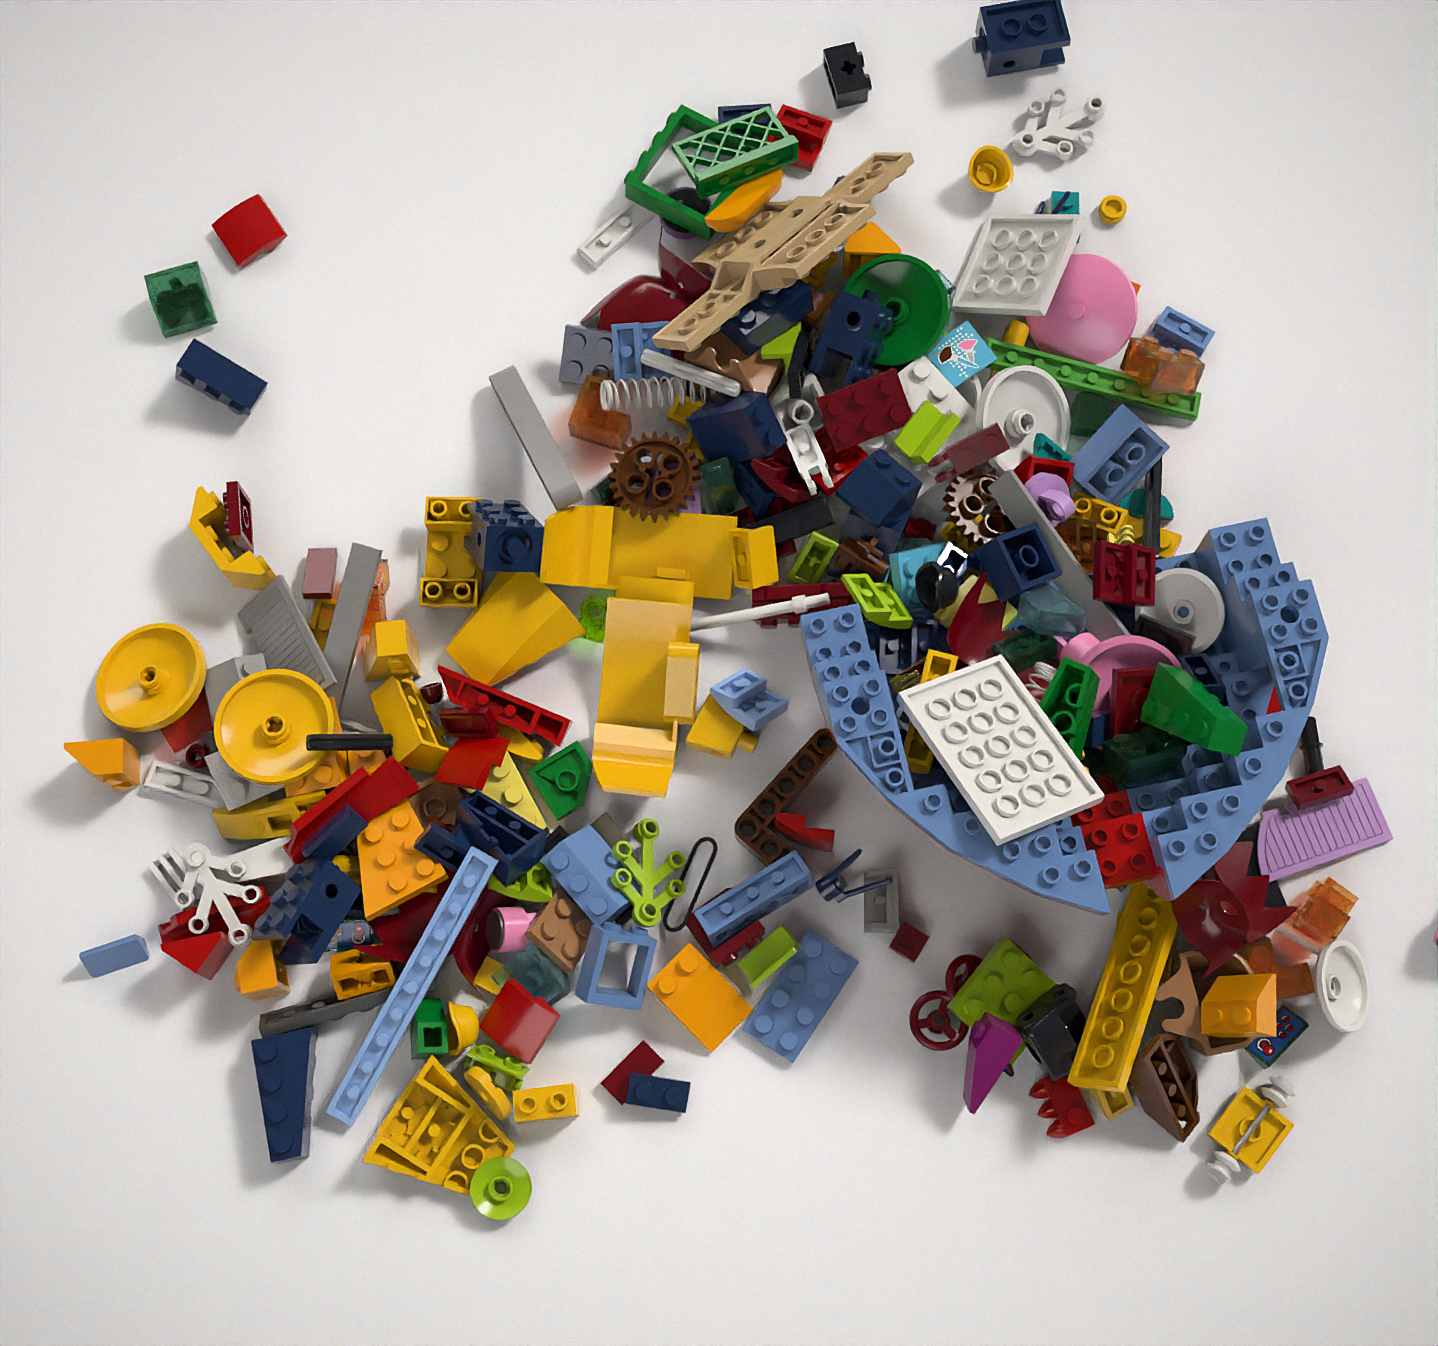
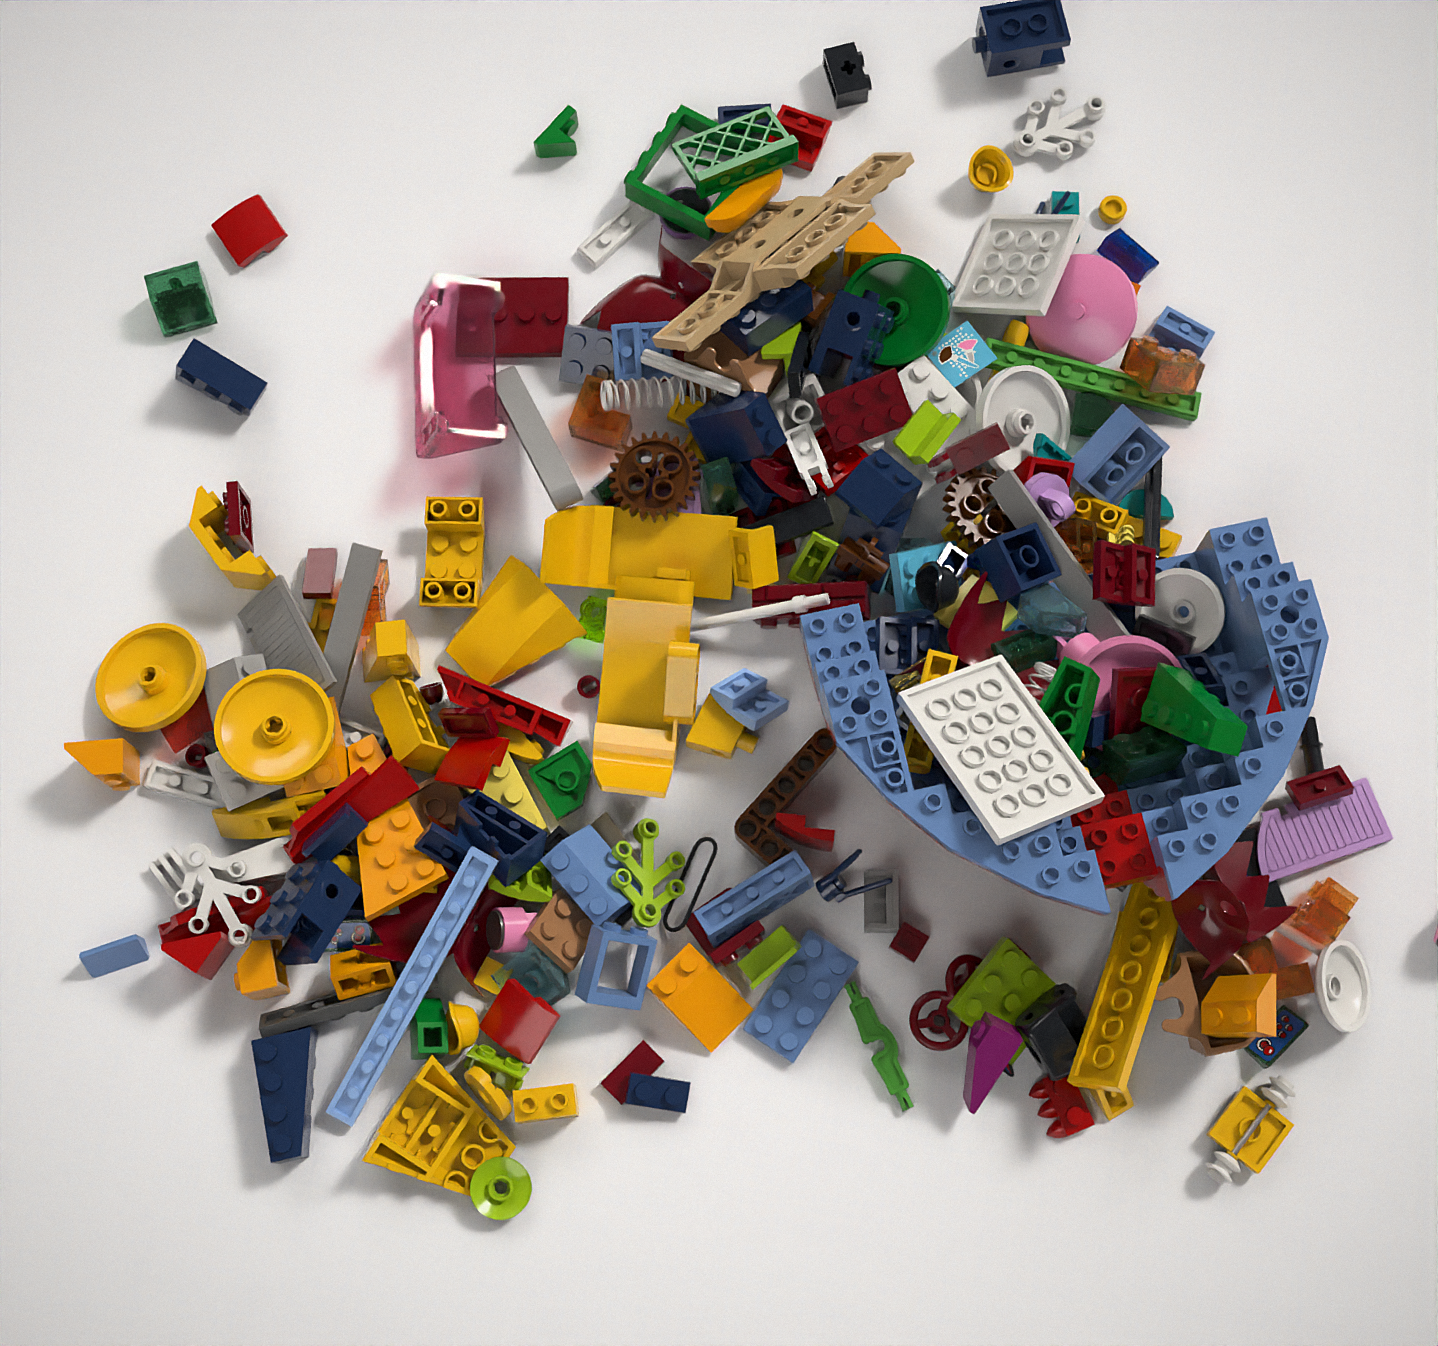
(348, 742): black axle -> none
(456, 367): none -> clear pink windscreen
(504, 537): dark blue torso -> none
(531, 316): none -> dark red plate
(556, 139): none -> green slope
(584, 682): none -> dark red hinge
(878, 601): lime slope -> none
(886, 1060): none -> bright green piece
(920, 529): dark red plate -> none
(1128, 255): none -> clear blue slope
(1167, 1085): reddish brown wedge -> none

